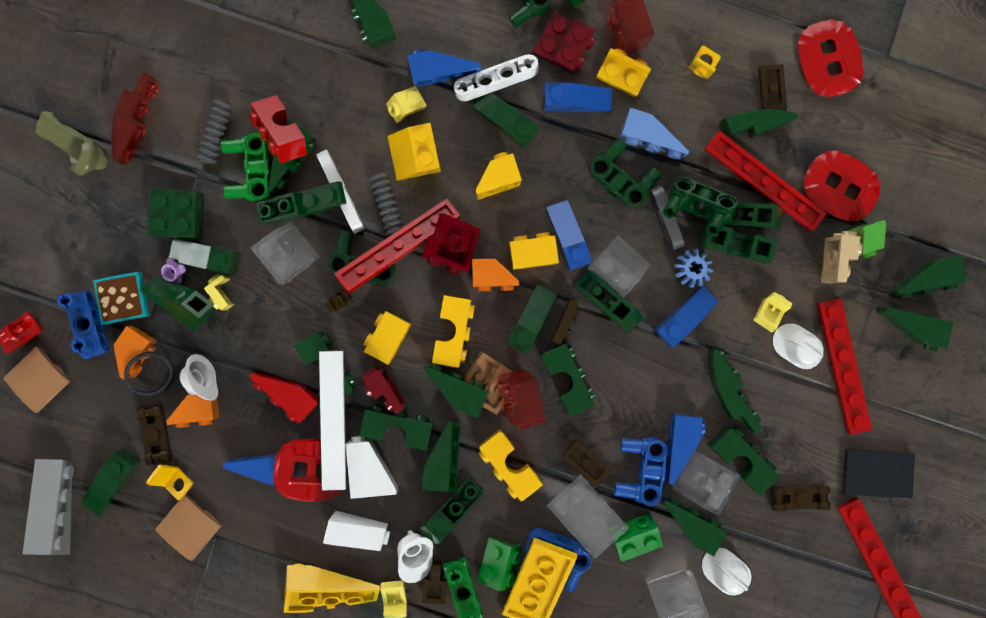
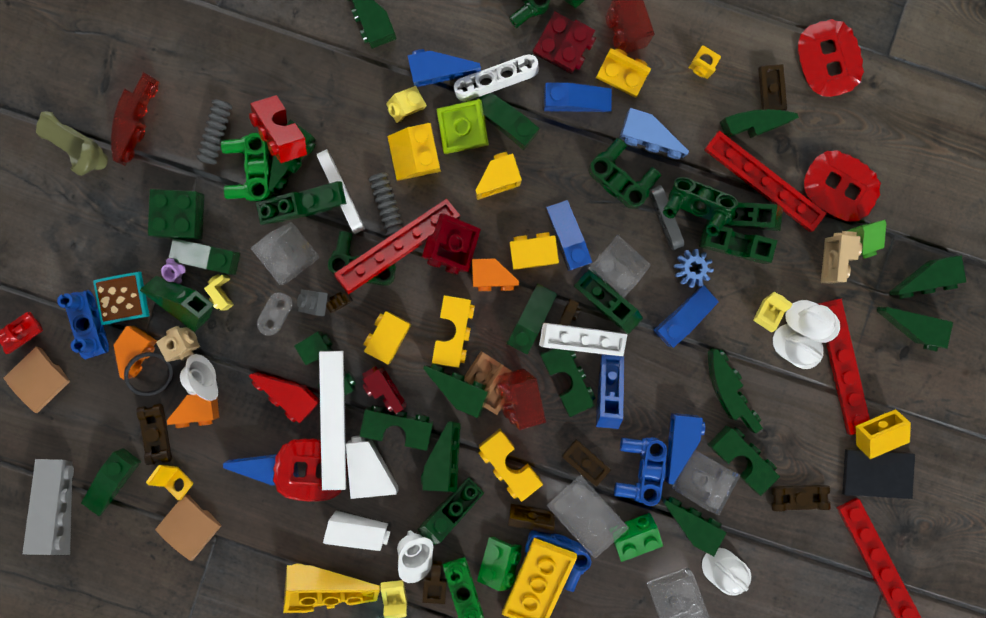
(178, 344): none -> tan brick
(273, 312): none -> clear plate
(312, 302): none -> dark grey plate
(462, 126): none -> lime plate
(531, 518): none -> dark brown plate
(582, 339): none -> white plate
(610, 392): none -> blue slope
(813, 321): none -> white piece
(883, 434): none -> yellow brick

